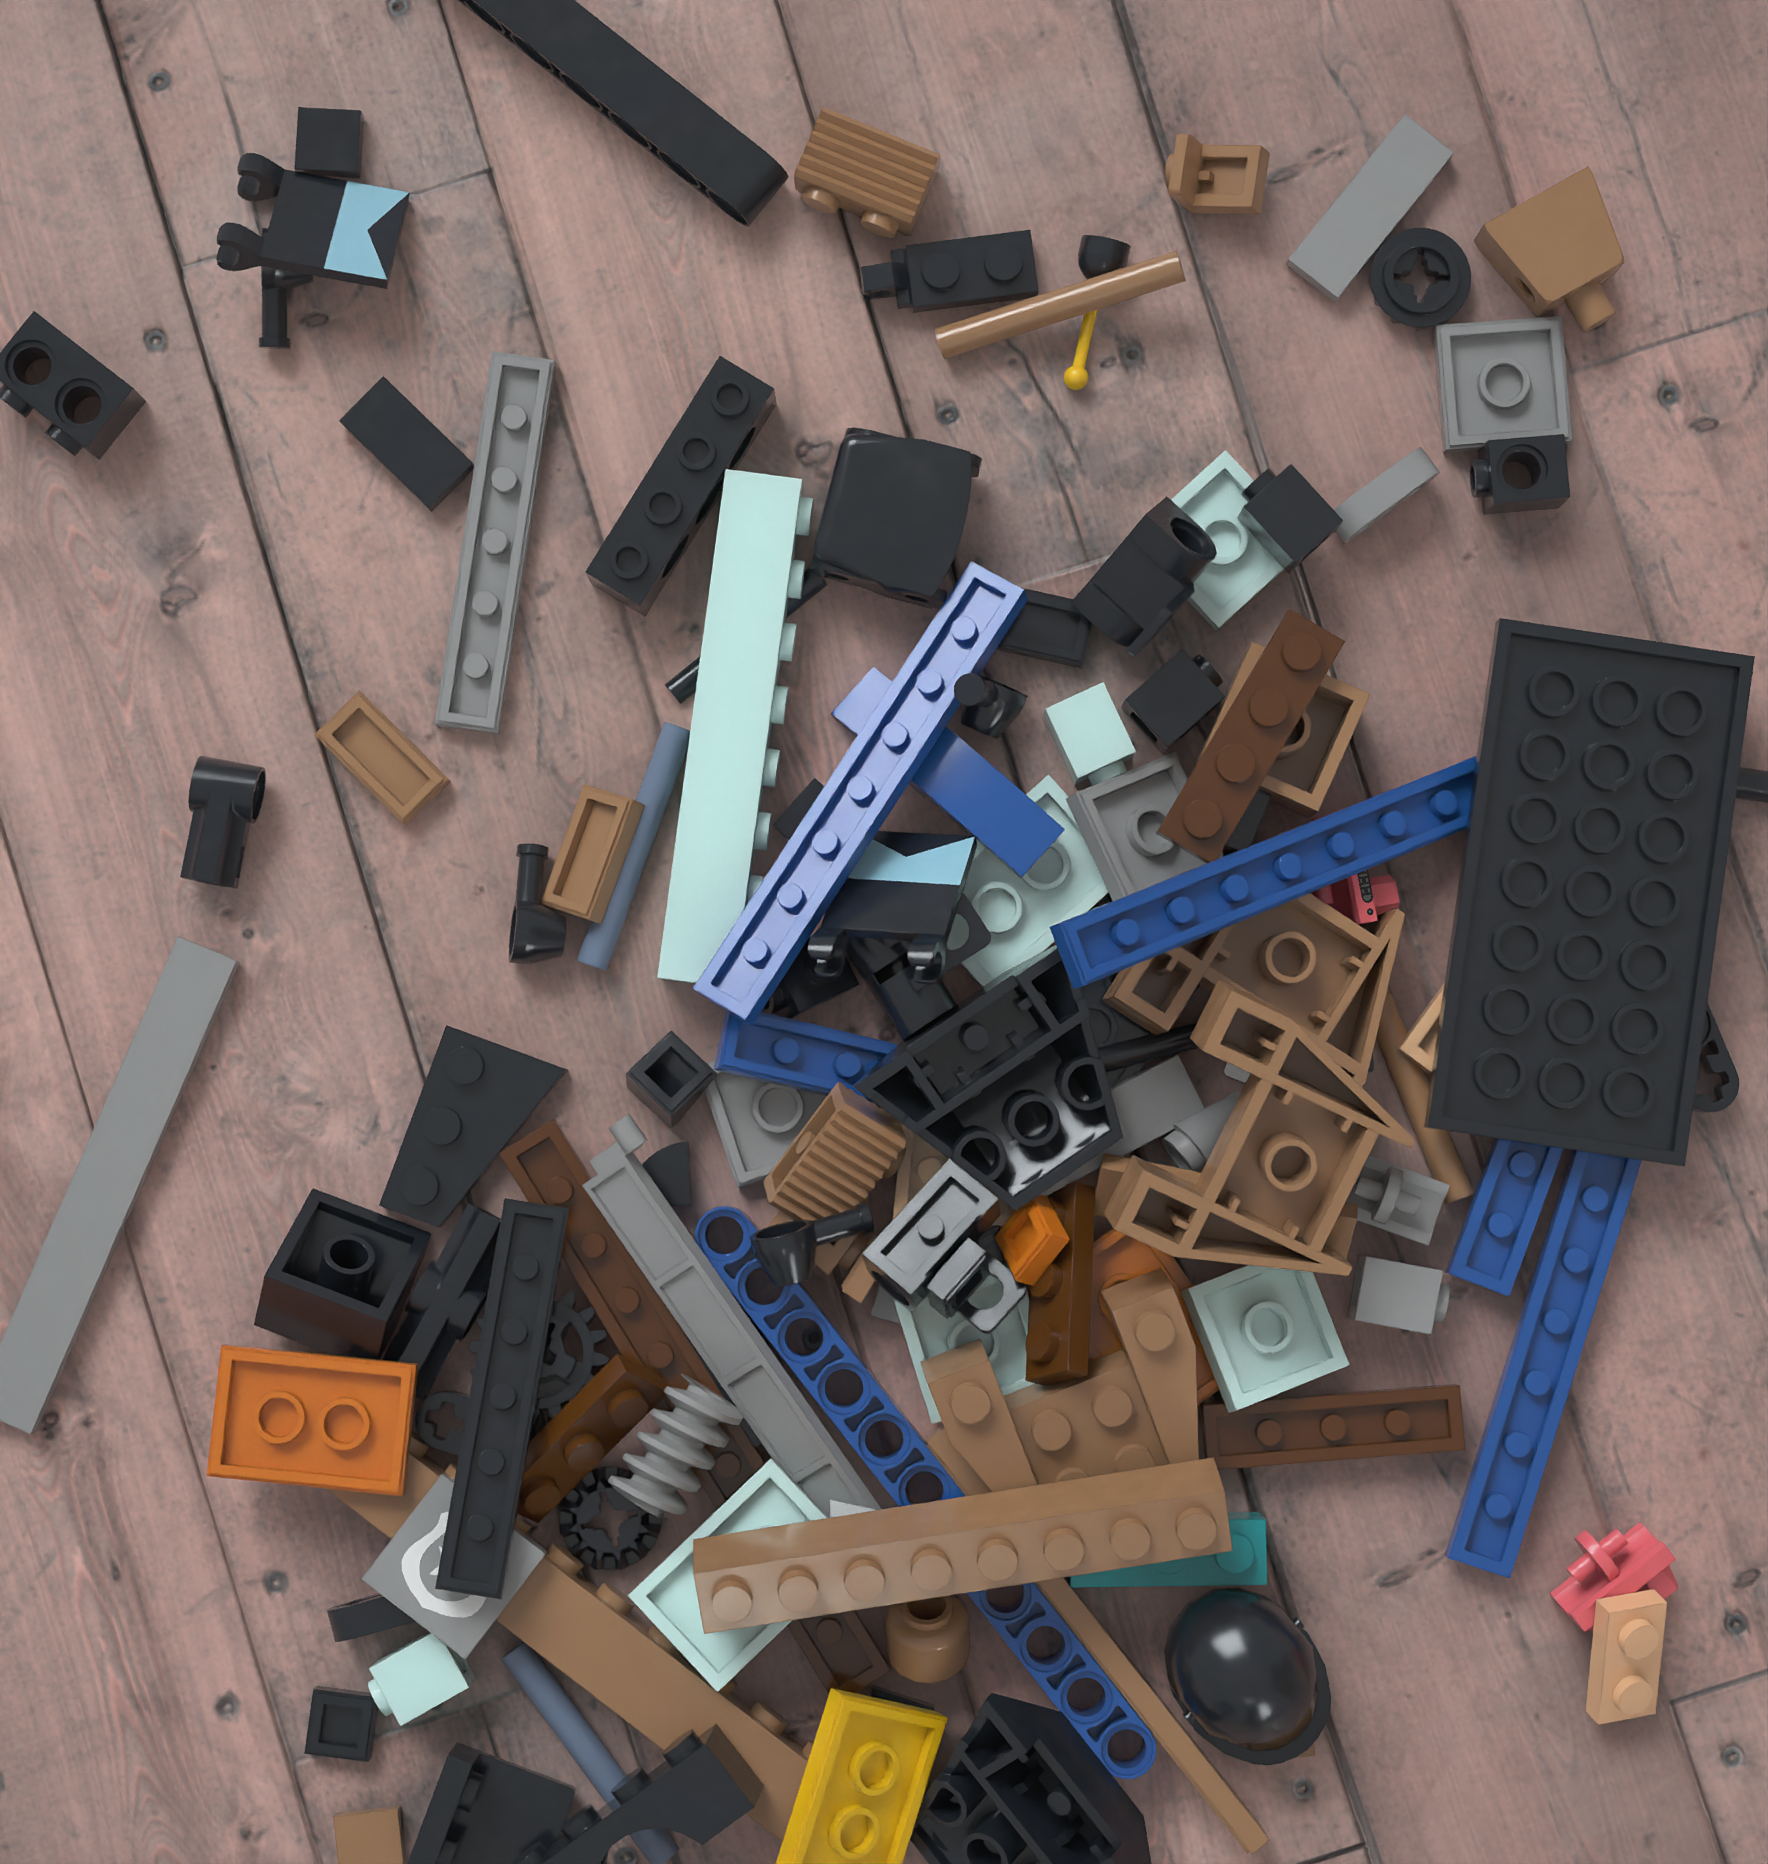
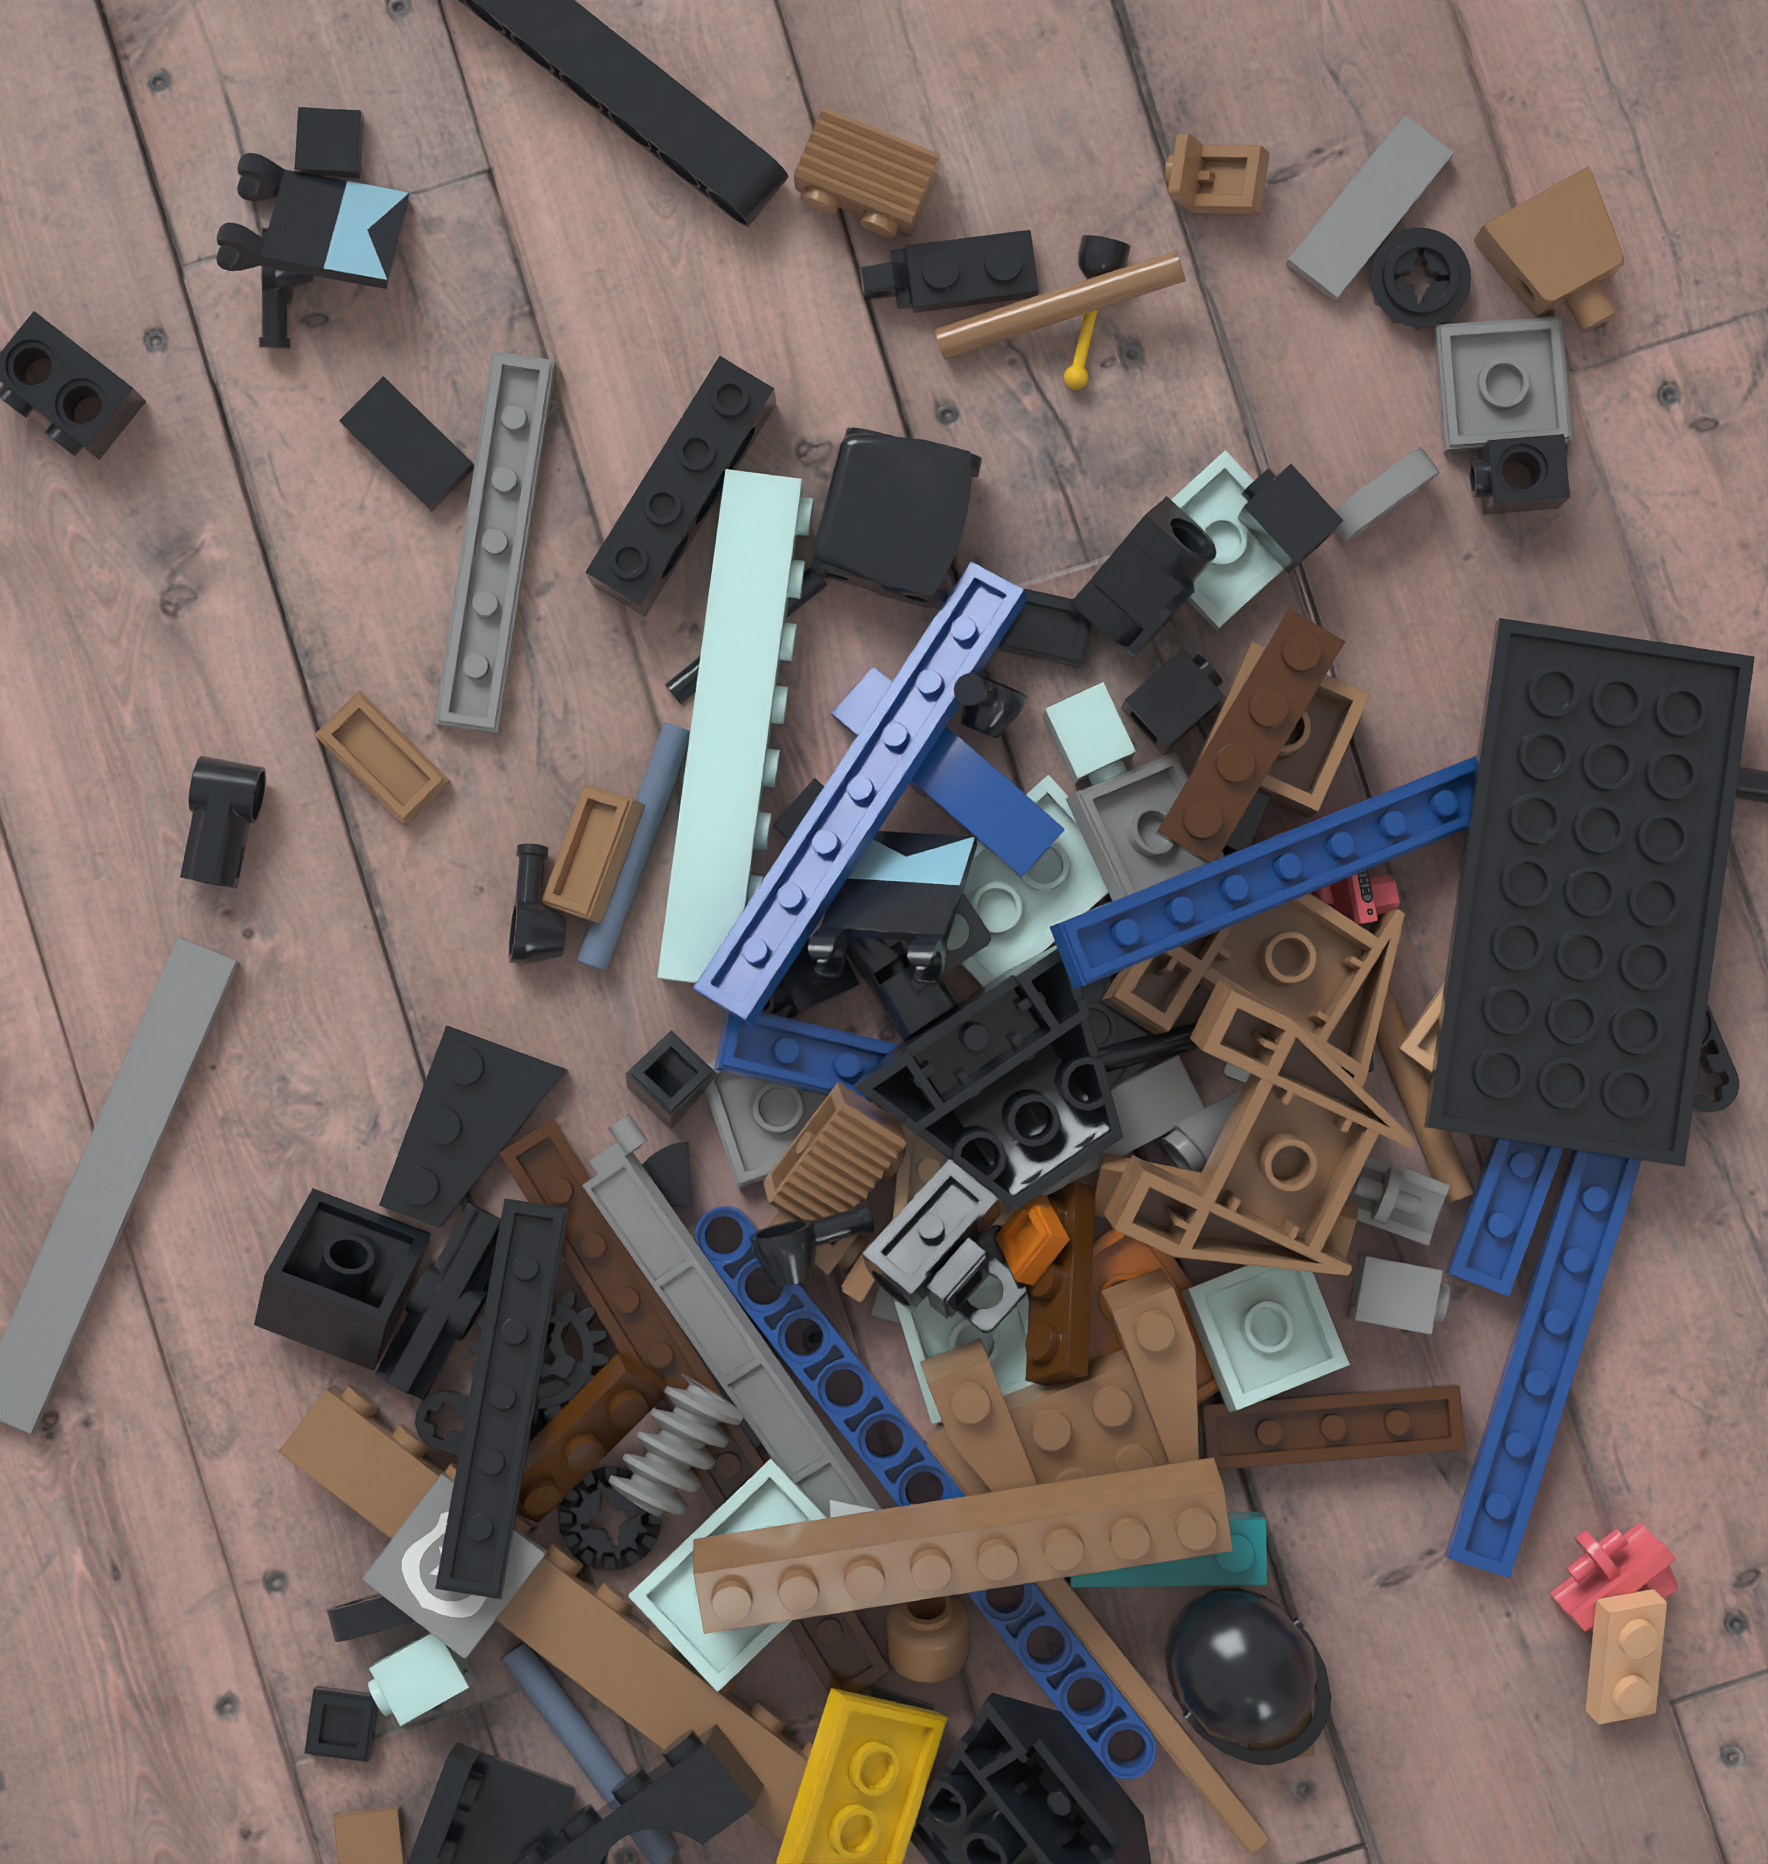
(312, 1420): orange tile -> none

